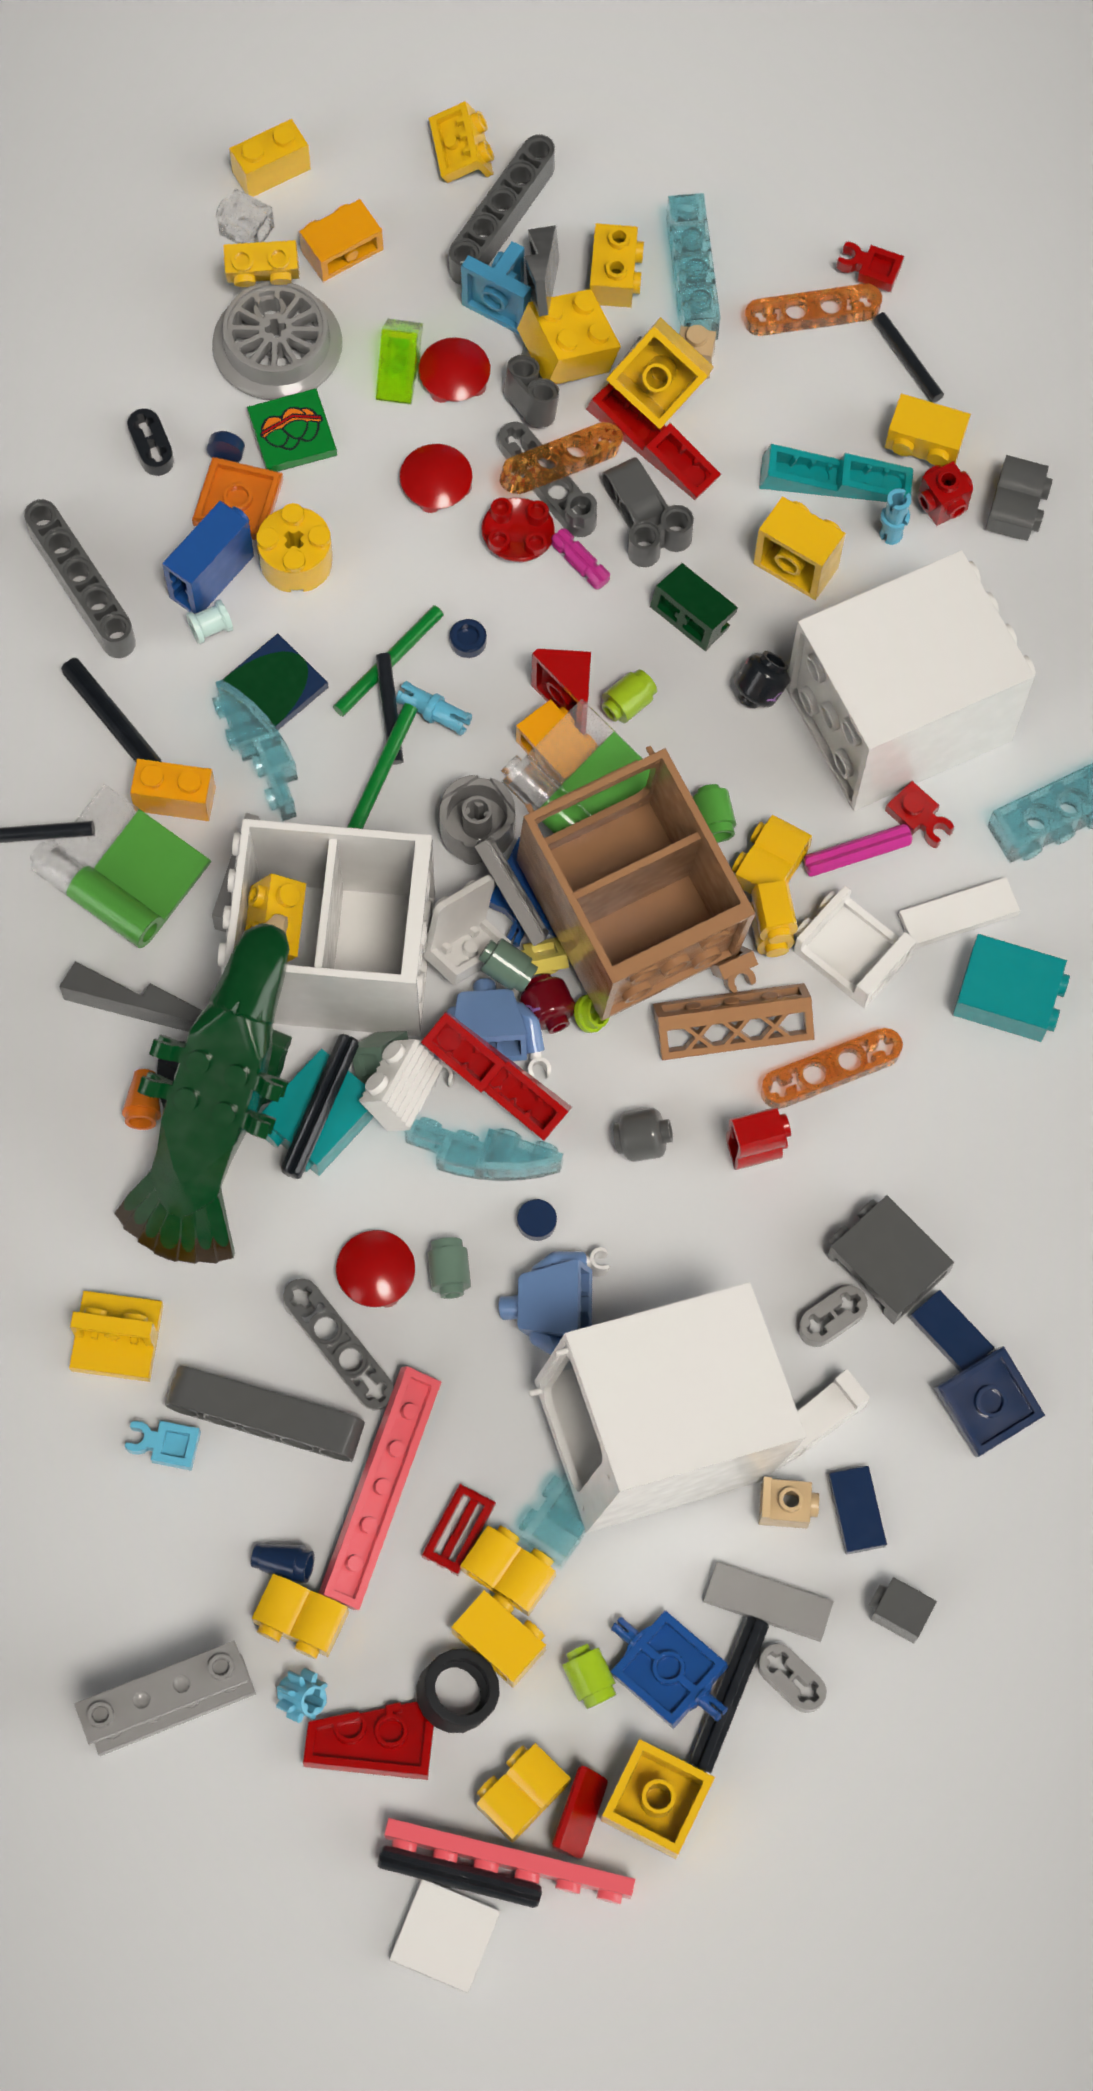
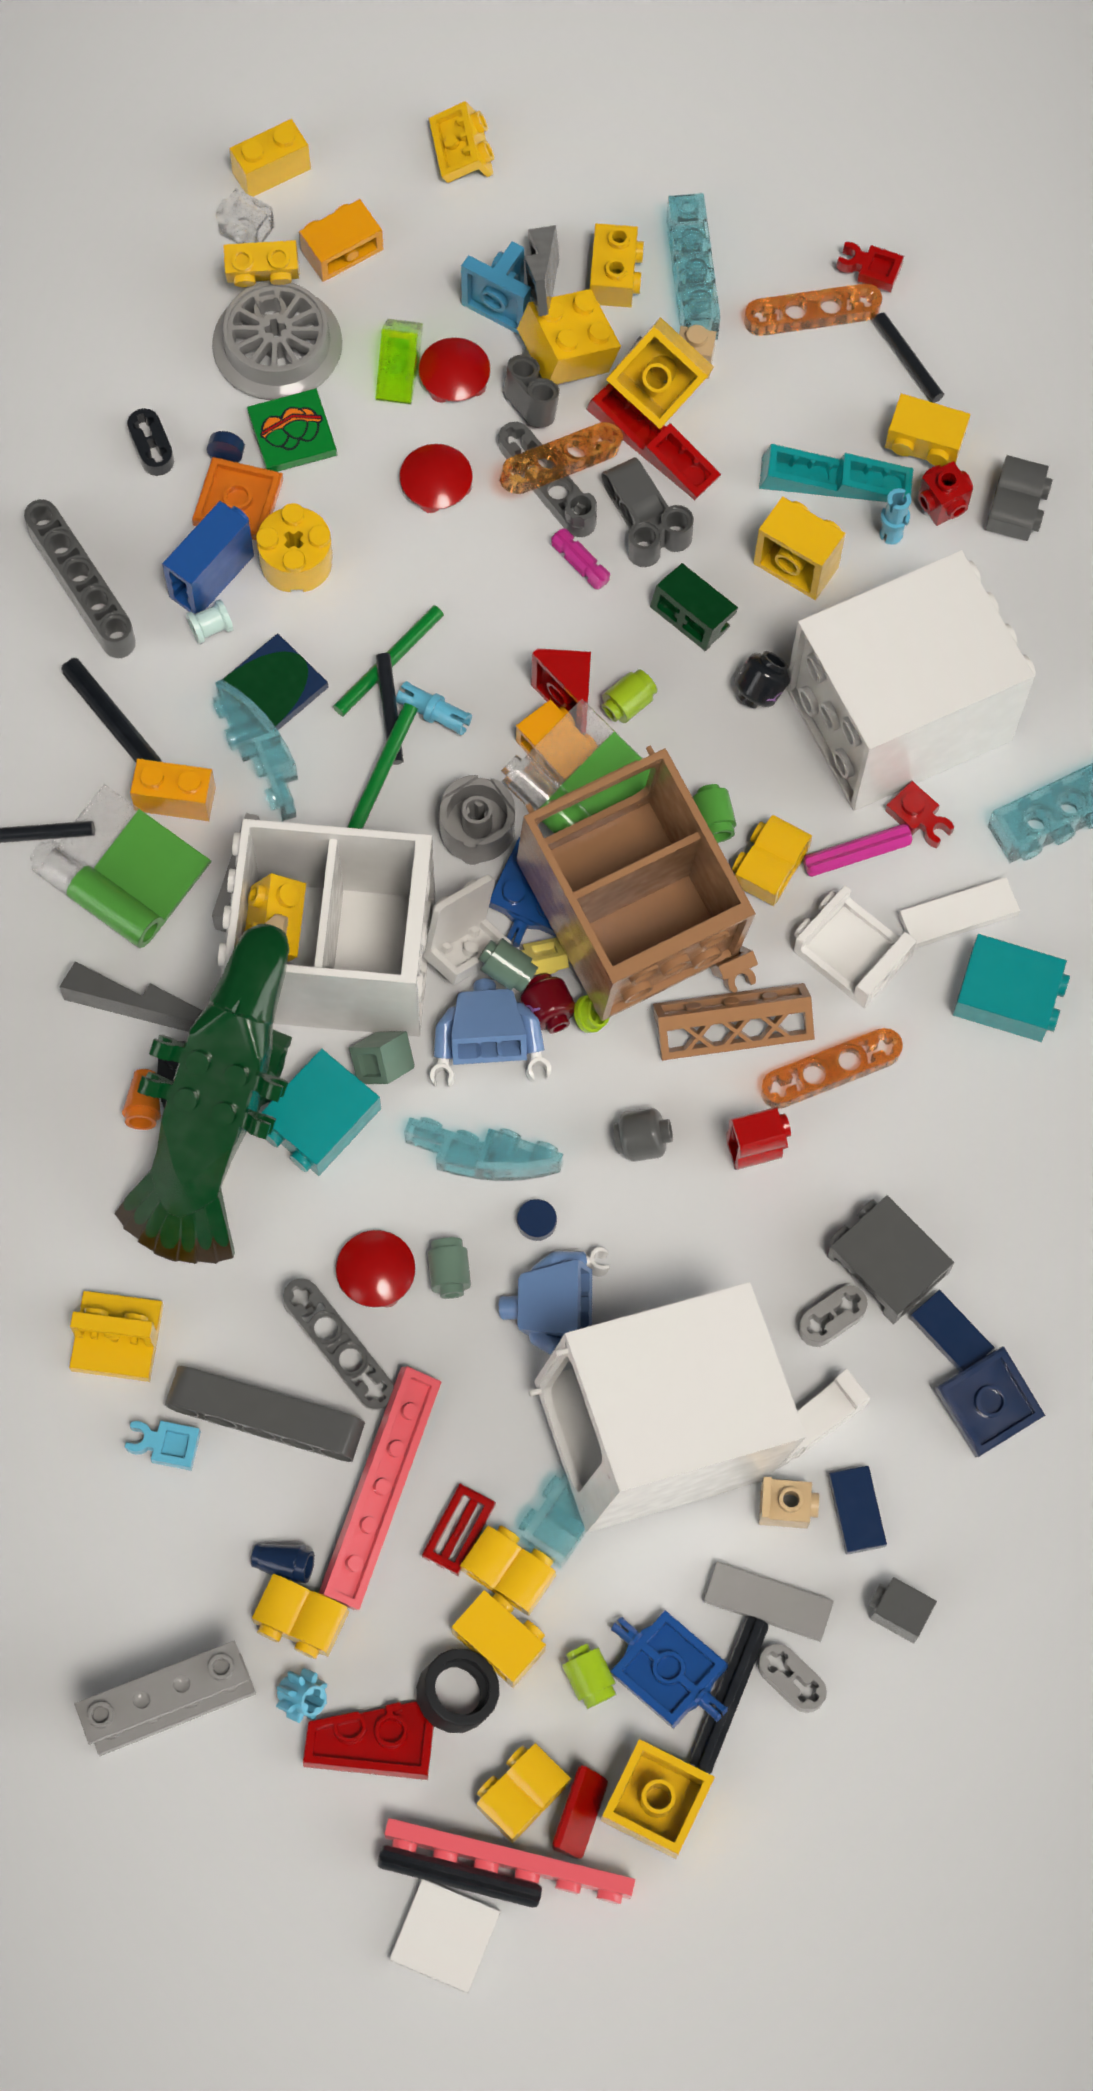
(319, 1106): black axle -> none
(401, 1084): white brick -> none
(468, 638): dark blue tile -> none
(496, 1075): red slope -> none
(504, 195): dark grey beam -> none
(512, 890): light grey tile -> none
(518, 528): red dish -> none
(774, 918): yellow brick -> none

